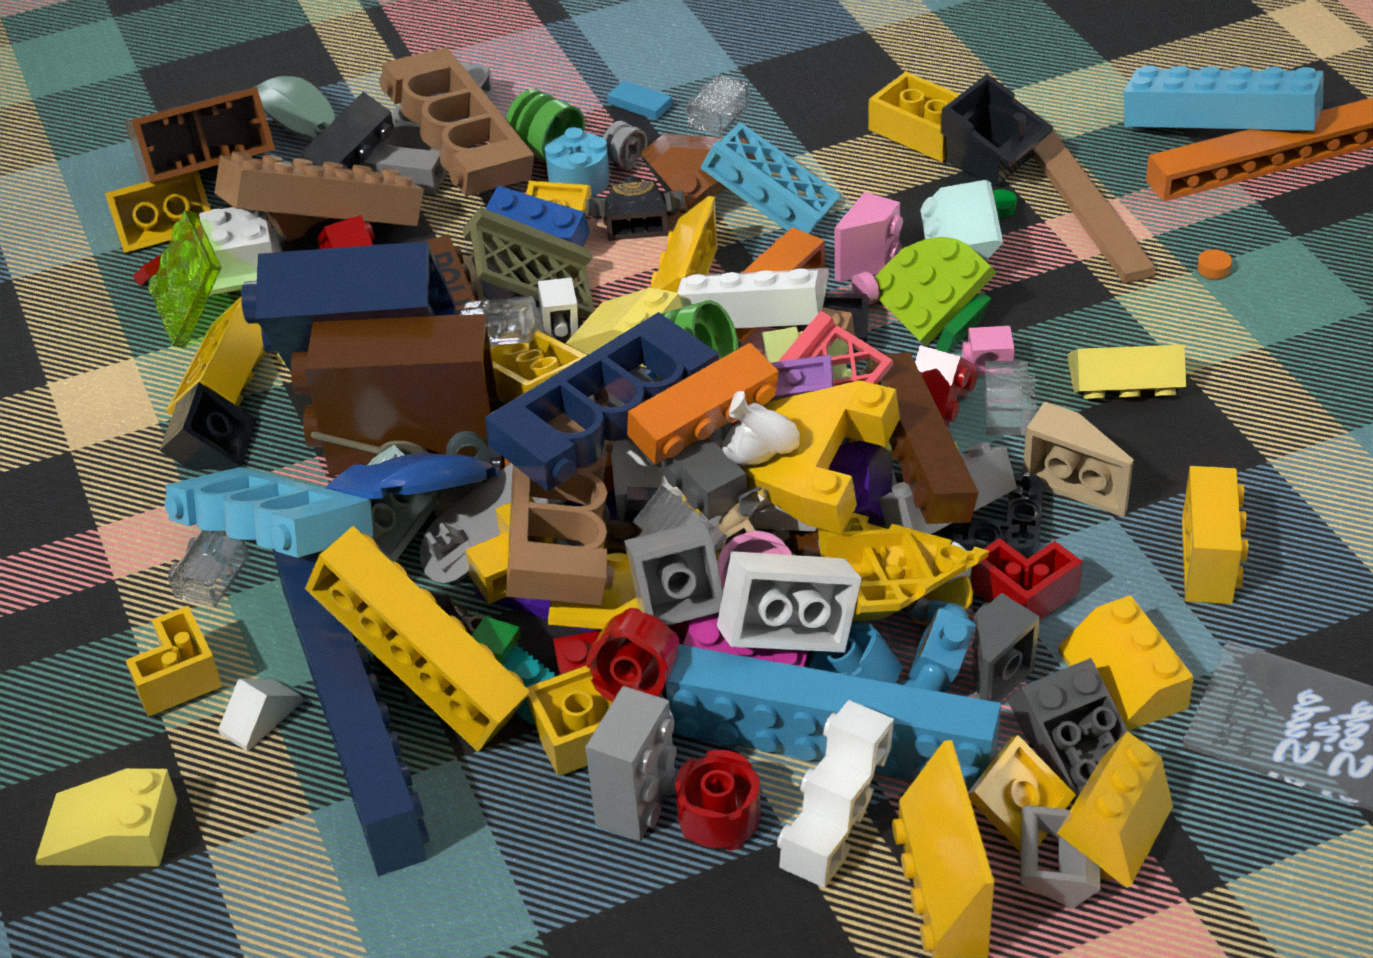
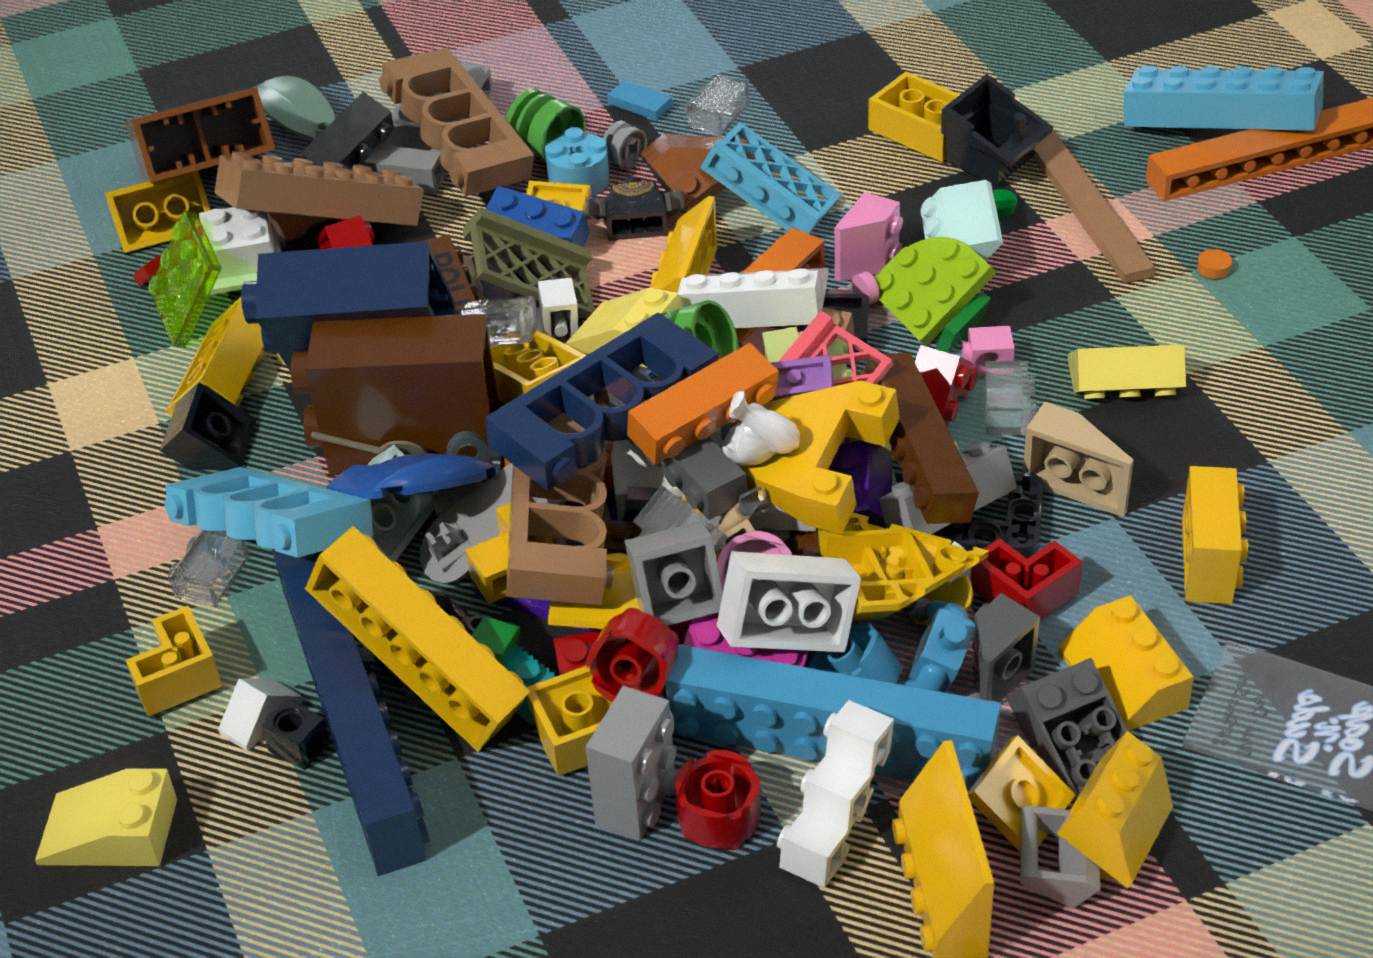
(295, 734): none -> black brick

